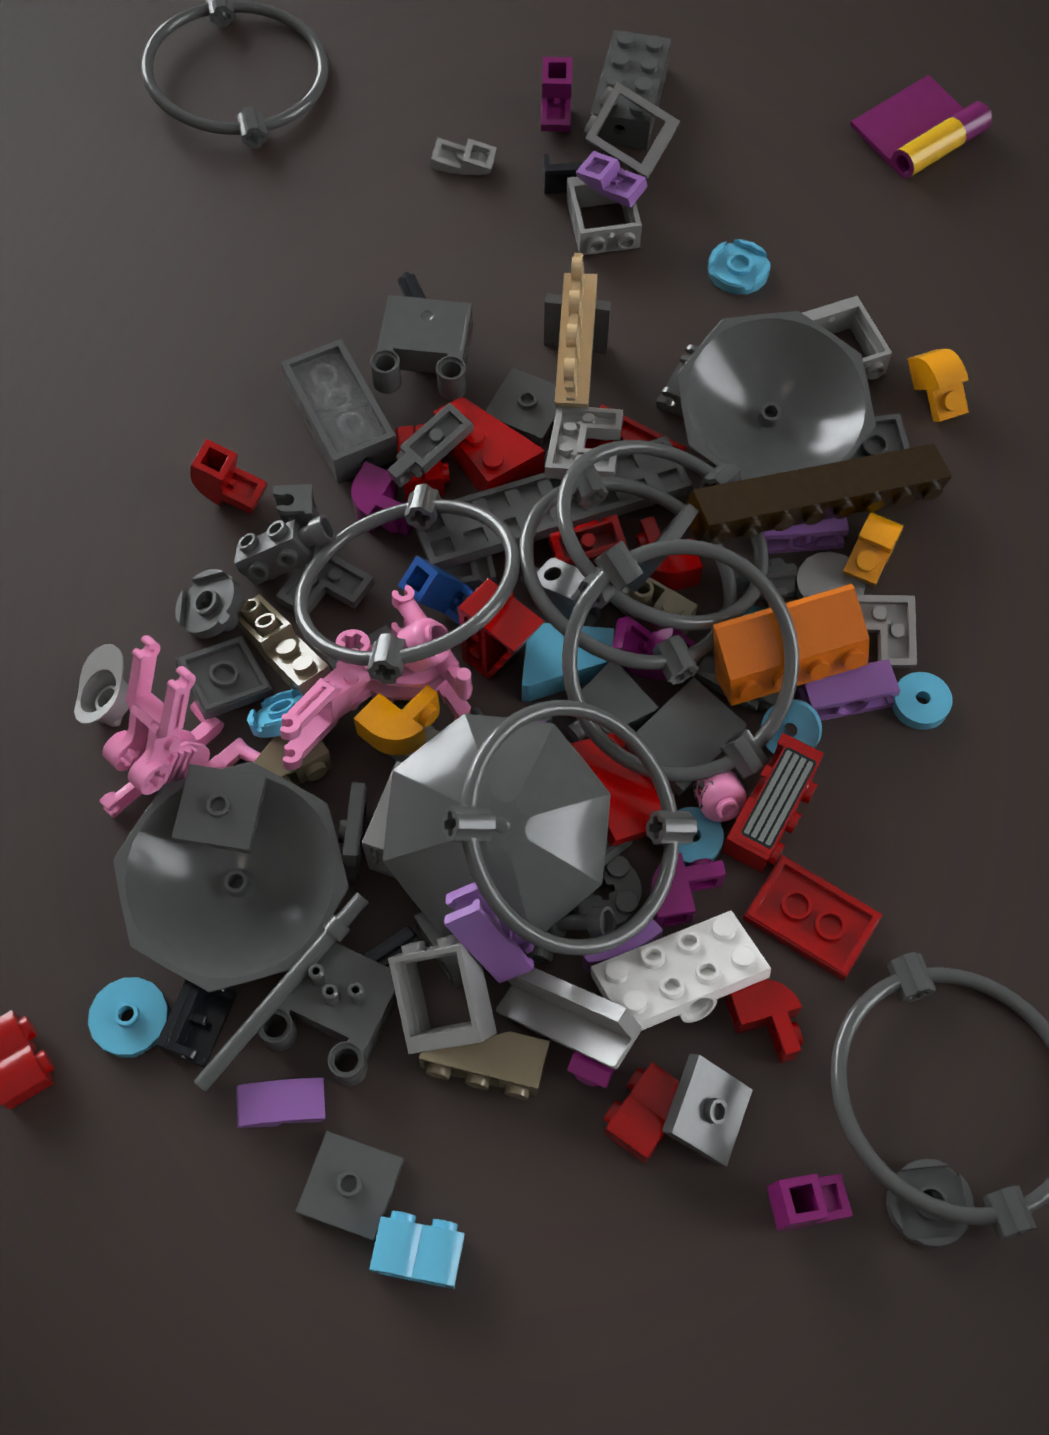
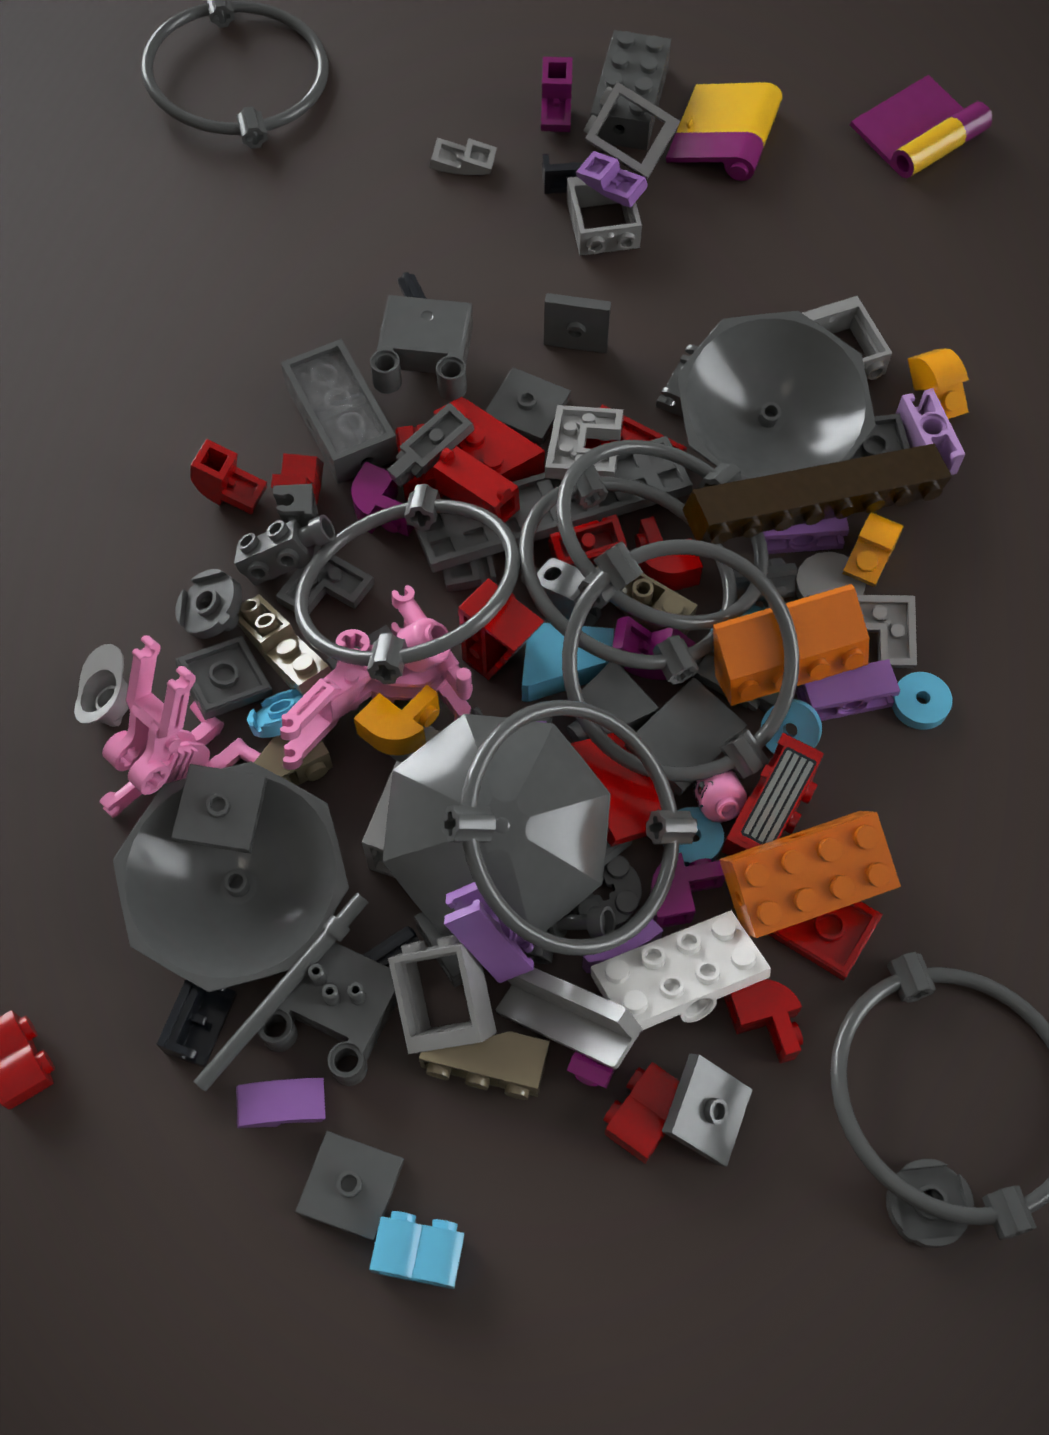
(138, 1034): medium azure plate -> none
(300, 470): none -> red brick
(352, 830): dark grey plate -> none
(436, 587): blue brick -> none
(471, 481): none -> red brick
(576, 336): tan fence -> none
(672, 531): dark grey tile -> none
(727, 126): none -> door
(738, 267): medium azure tile -> none
(808, 1201): magenta brick -> none
(810, 873): none -> orange brick
(931, 427): none -> lavender piece

